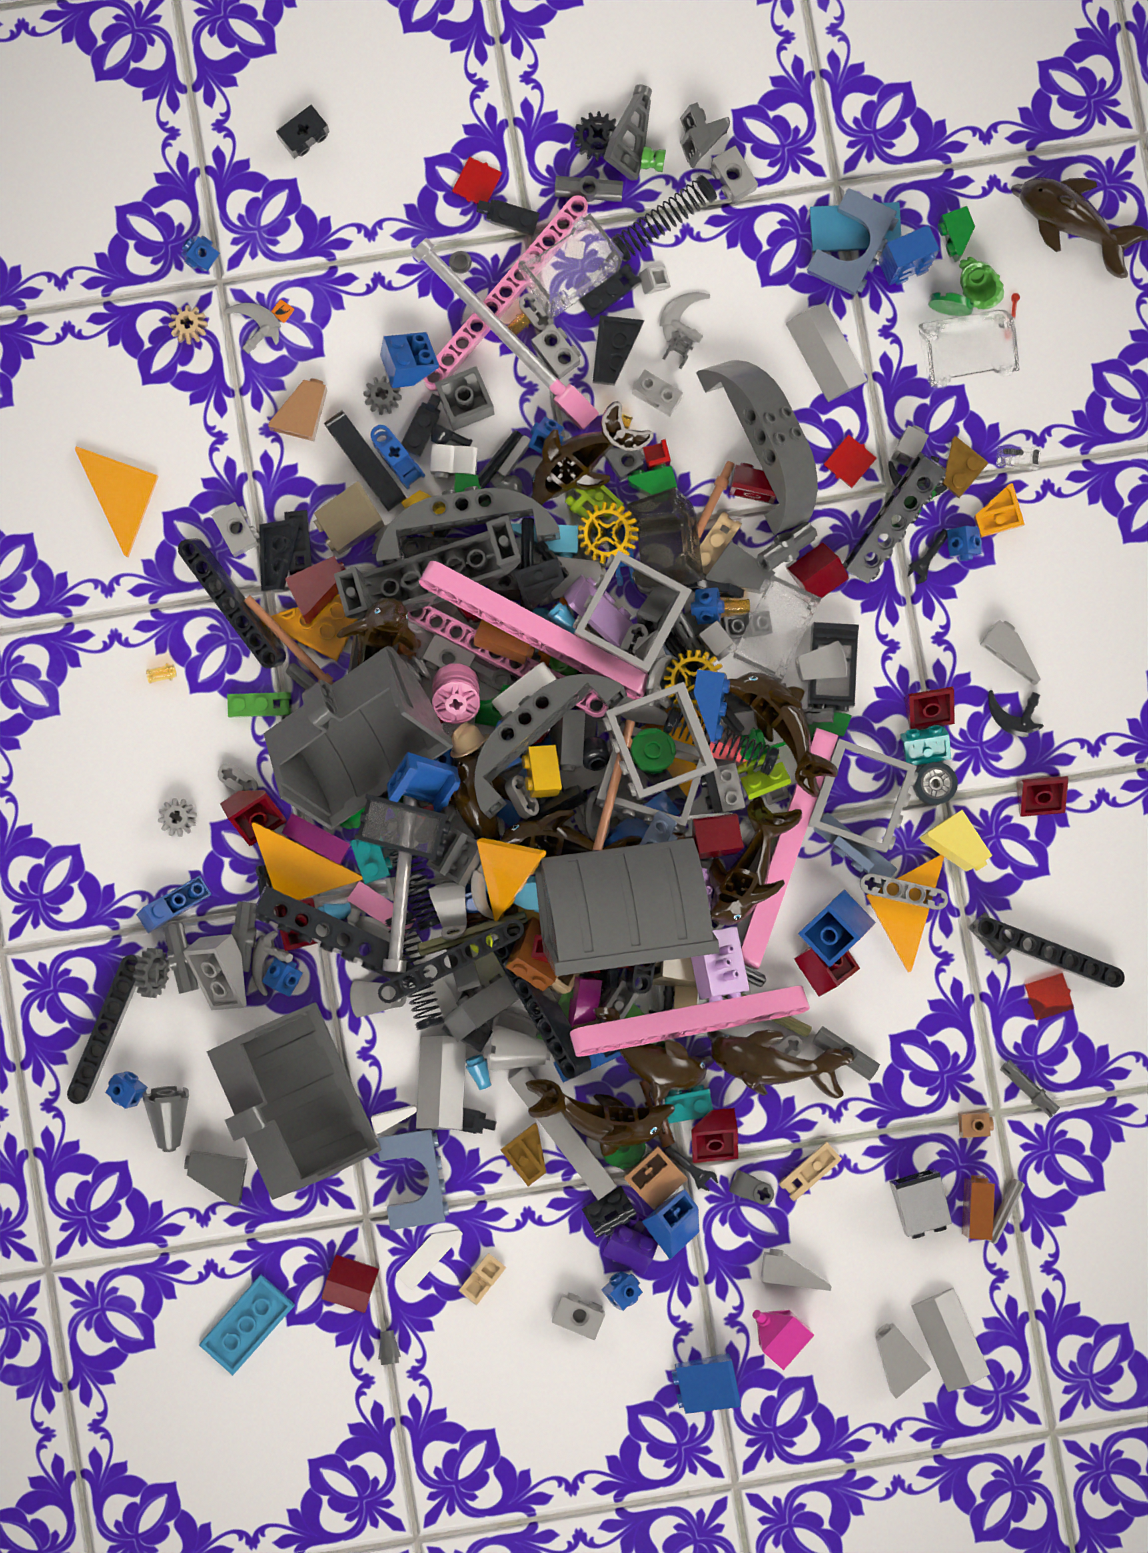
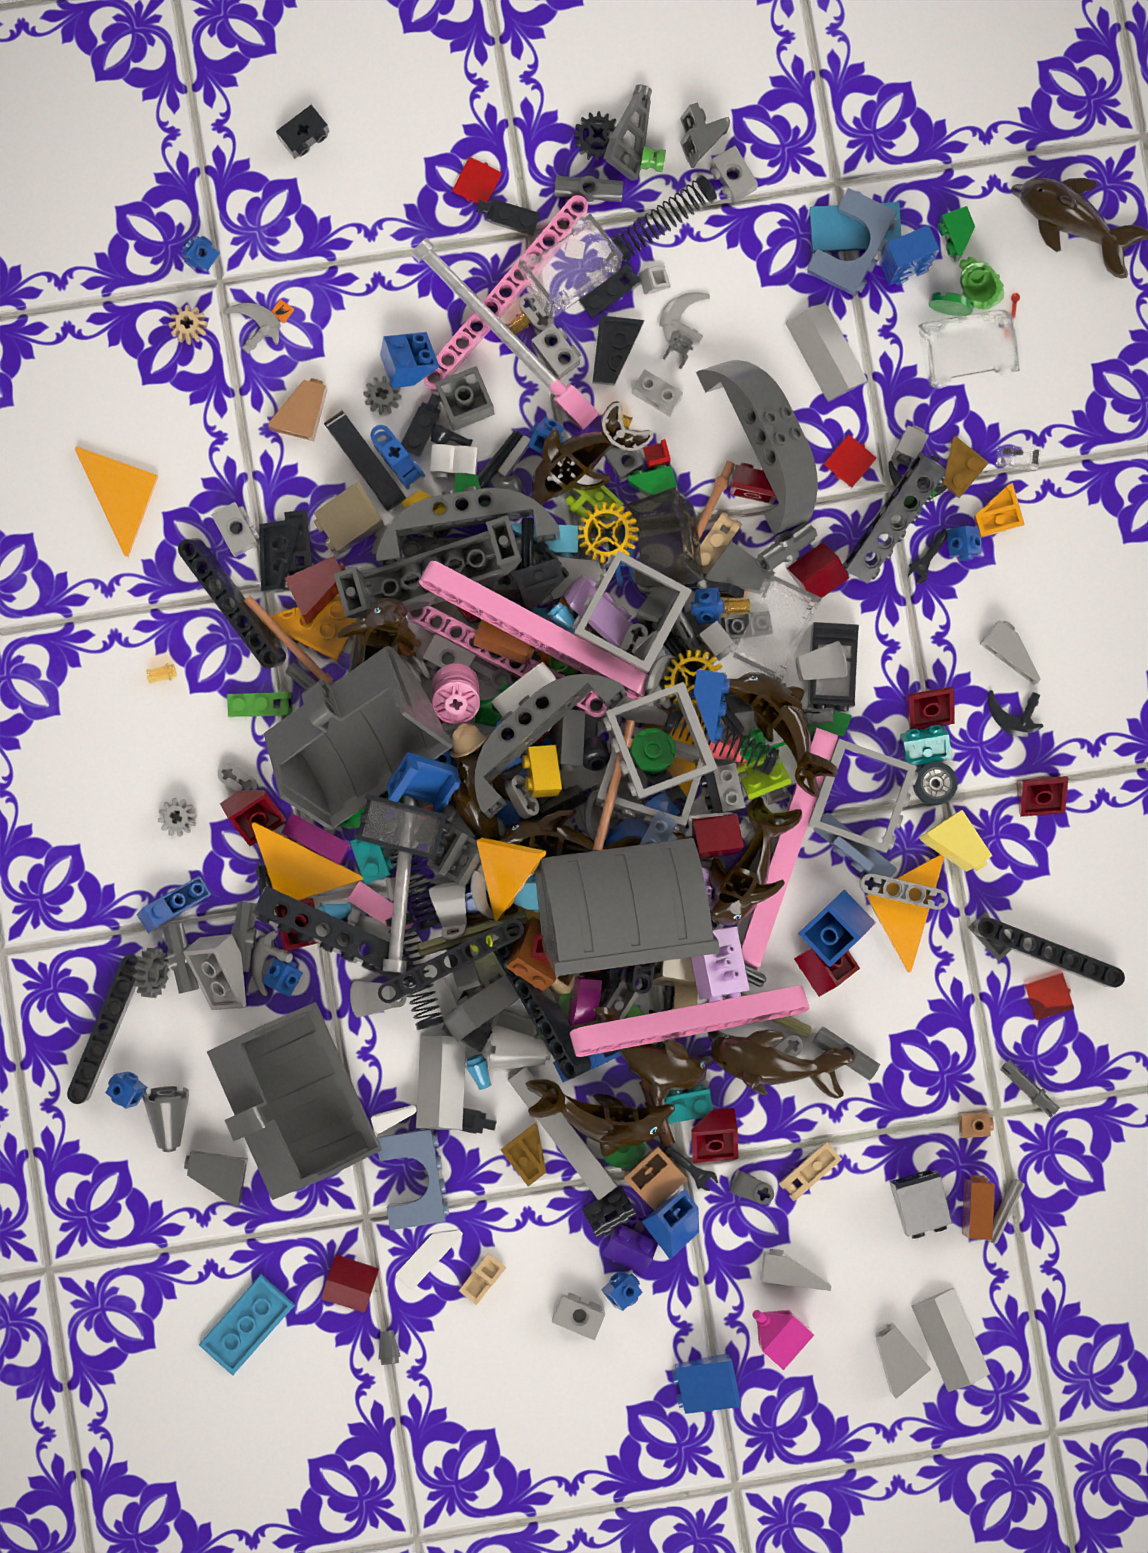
(460, 262): flat silver plate -> none

